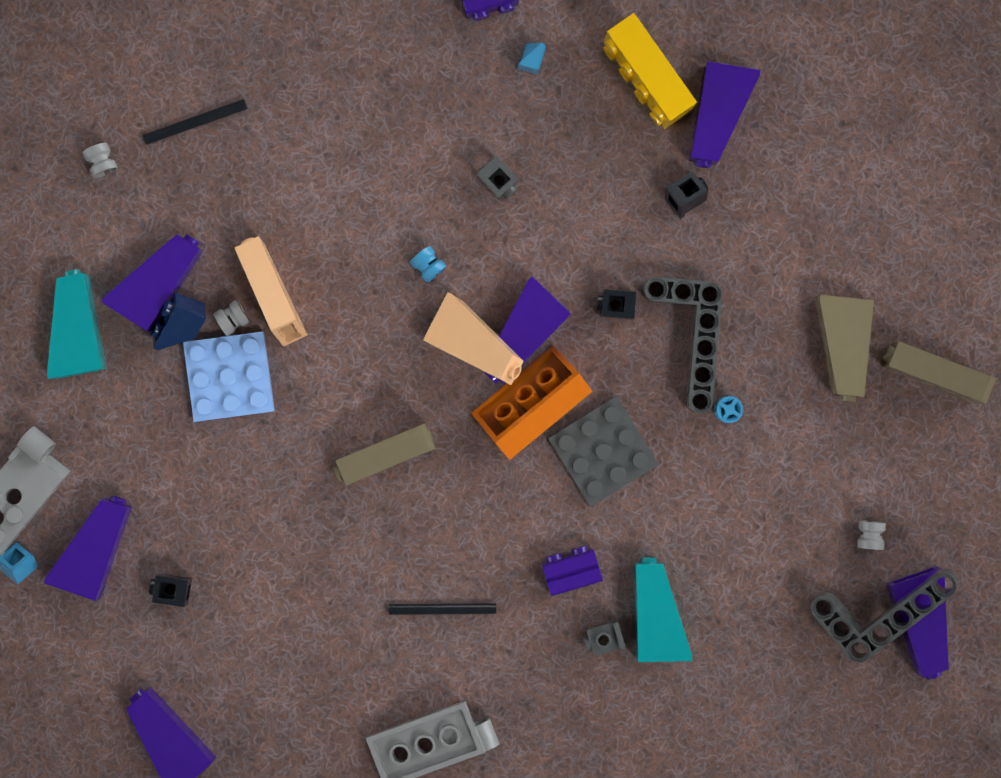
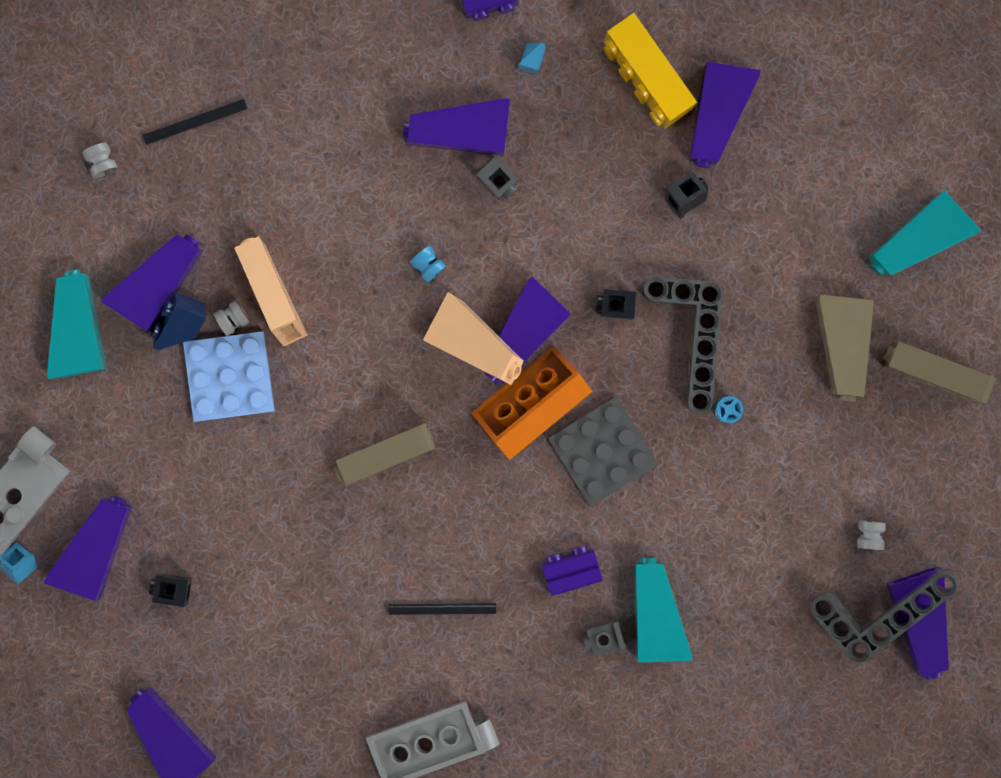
(462, 128): none -> dark purple slope
(928, 232): none -> teal slope

